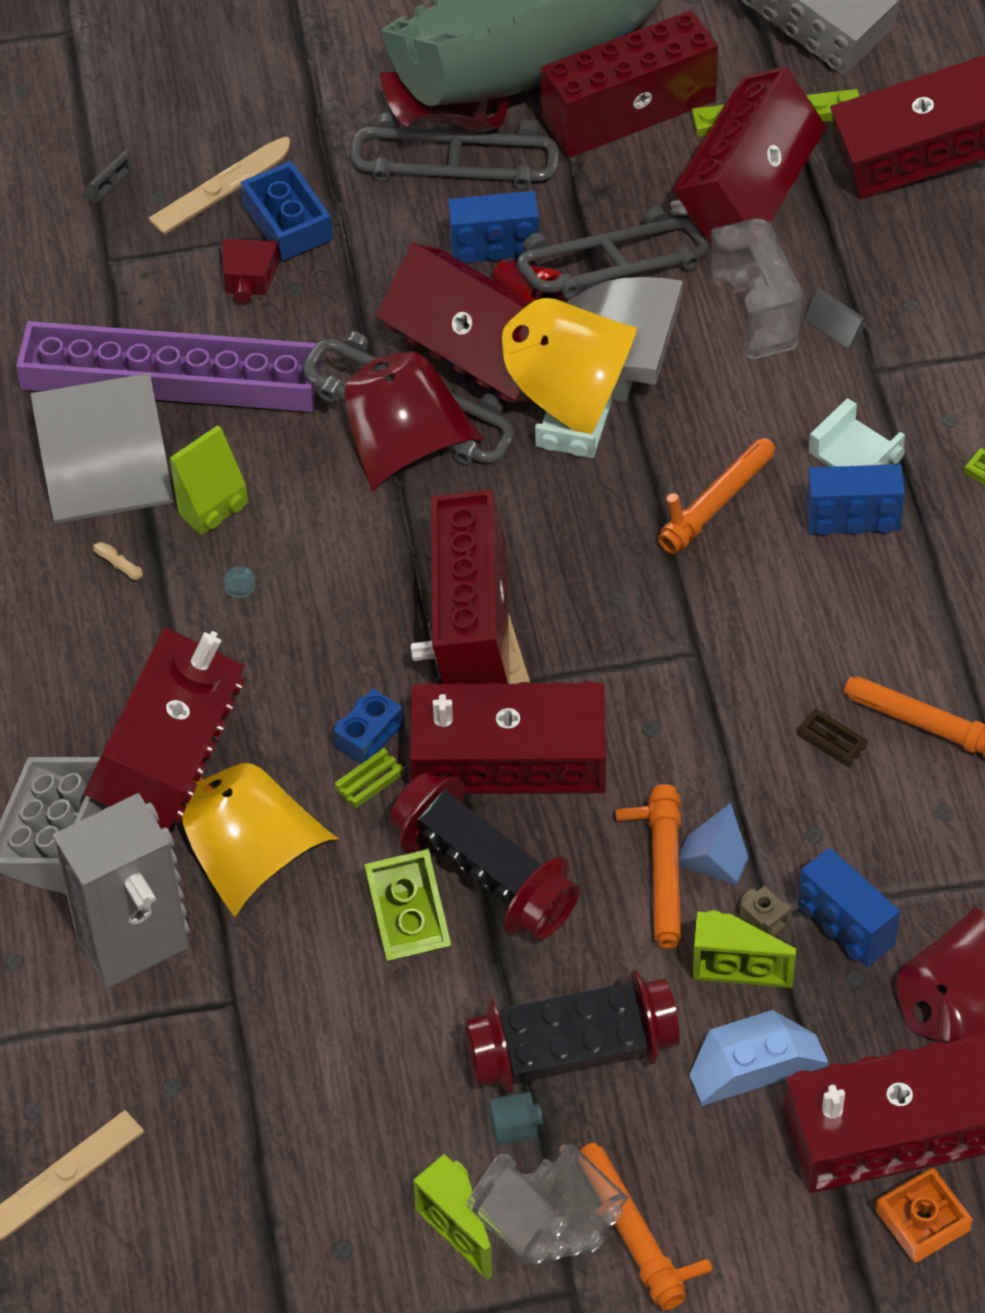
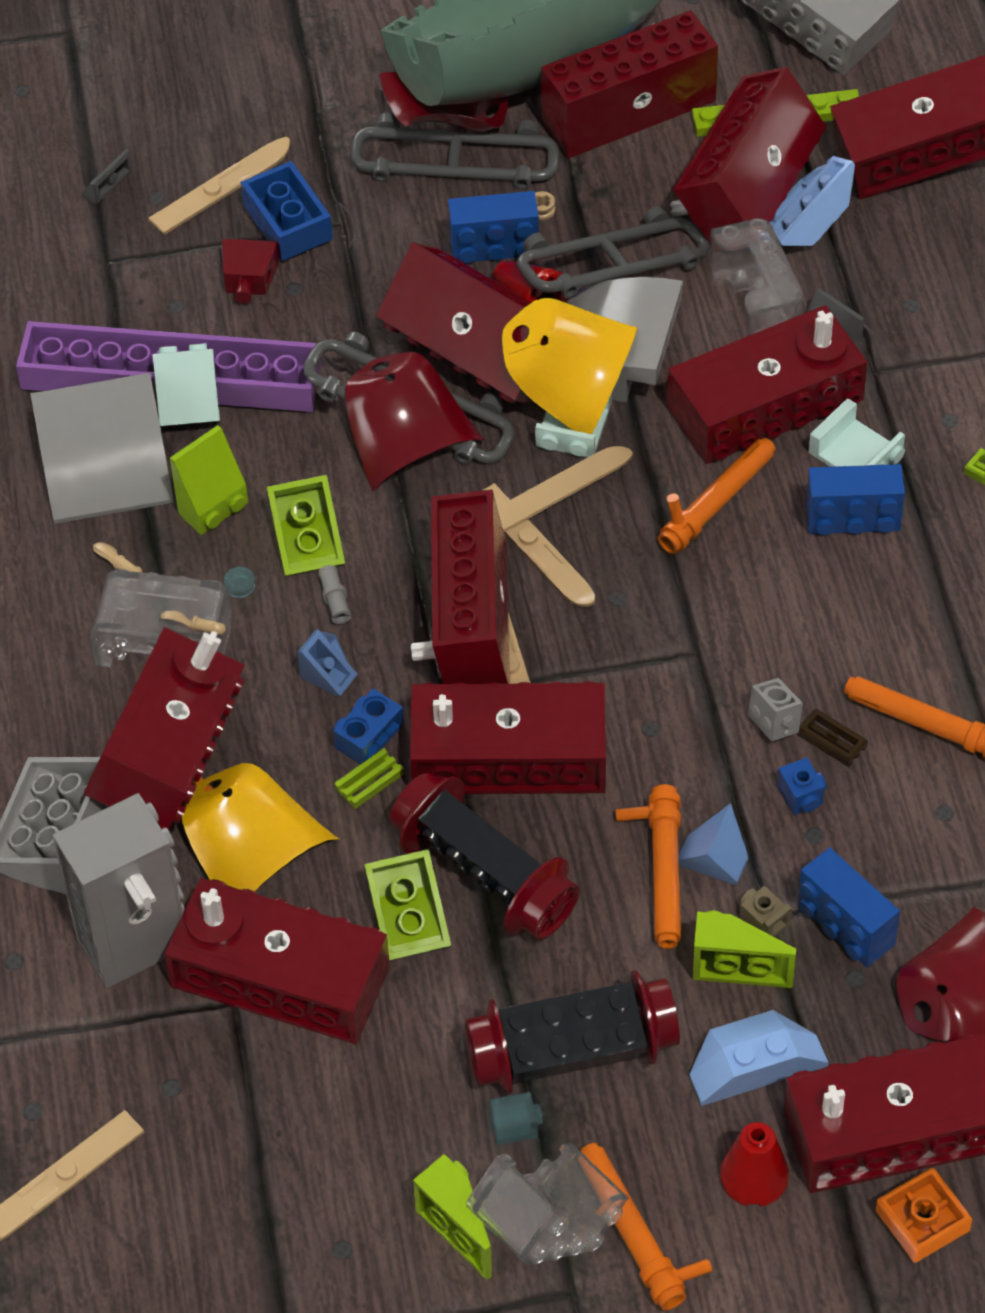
(132, 611): none -> clear windscreen
(186, 385): none -> light aqua panel
(196, 623): none -> tan piece
(278, 960): none -> dark red piece
(305, 525): none -> lime slope
(325, 663): none -> medium blue slope
(334, 594): none -> light grey pin
(543, 199): none -> tan bush
(547, 559): none -> tan piece
(562, 485): none -> tan piece
(755, 1167): none -> red cone
(766, 384): none -> dark red piece
(775, 709): none -> light grey head
(801, 786): none -> blue brick
(814, 203): none -> light blue wedge

